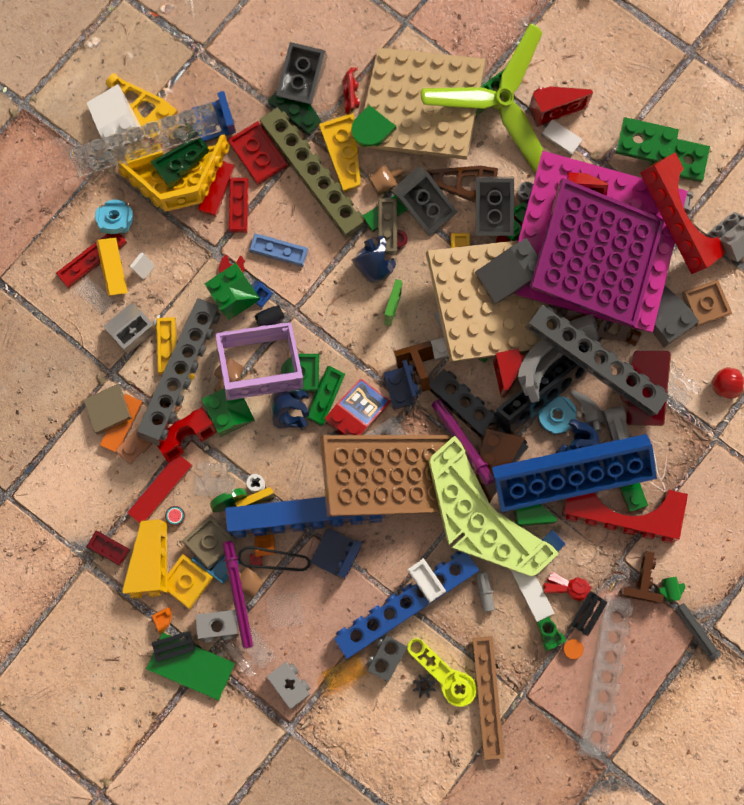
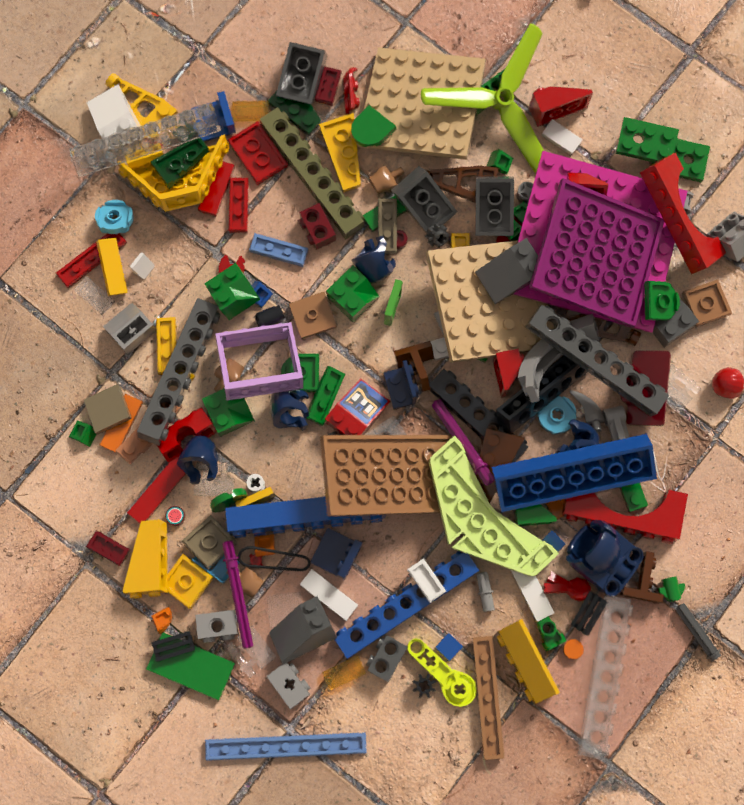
(83, 433): none -> green slope
(202, 450): none -> dark blue piece
(249, 110): none -> clear yellow tile
(285, 746): none -> medium blue tile
(302, 631): none -> dark grey slope
(312, 315): none -> medium nougat plate
(320, 225): none -> dark red brick
(328, 86): none -> dark red plate
(329, 594): none -> white tile
(352, 294): none -> green slope
(437, 235): none -> dark grey gear
(449, 647): none -> blue tile
(500, 160): none -> green slope
(527, 661): none -> yellow slope
(556, 508): none -> orange tile
(603, 557): none -> dark blue piece
(660, 301): none -> green tile

